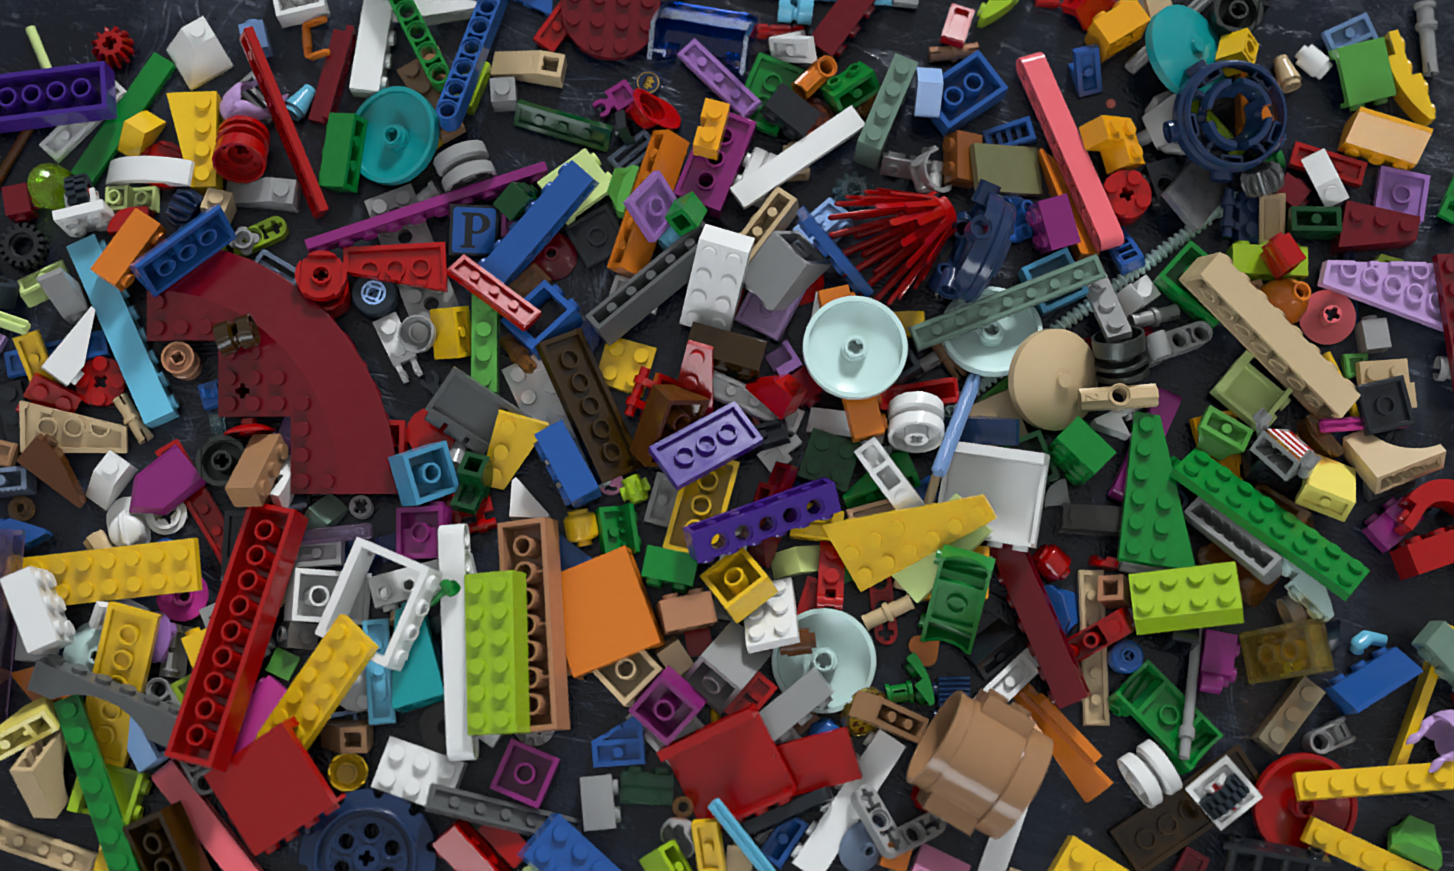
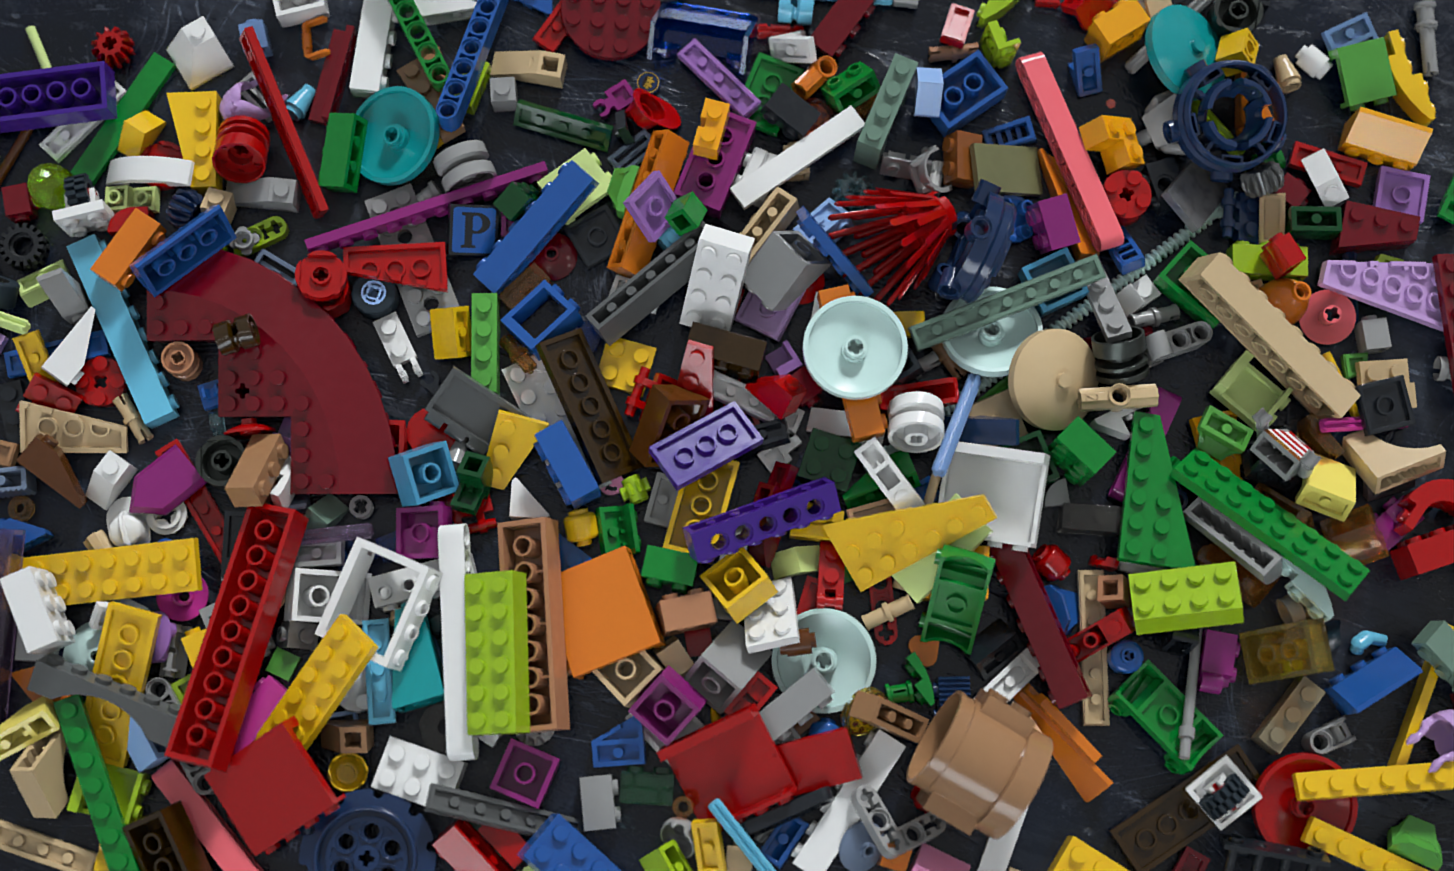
(417, 334): light grey hair -> none
(447, 587): green hand -> none
(494, 293): tile -> none
(995, 47): none -> lime bracket
(1149, 773): white wheel -> none
(1357, 535): none -> clear orange brick

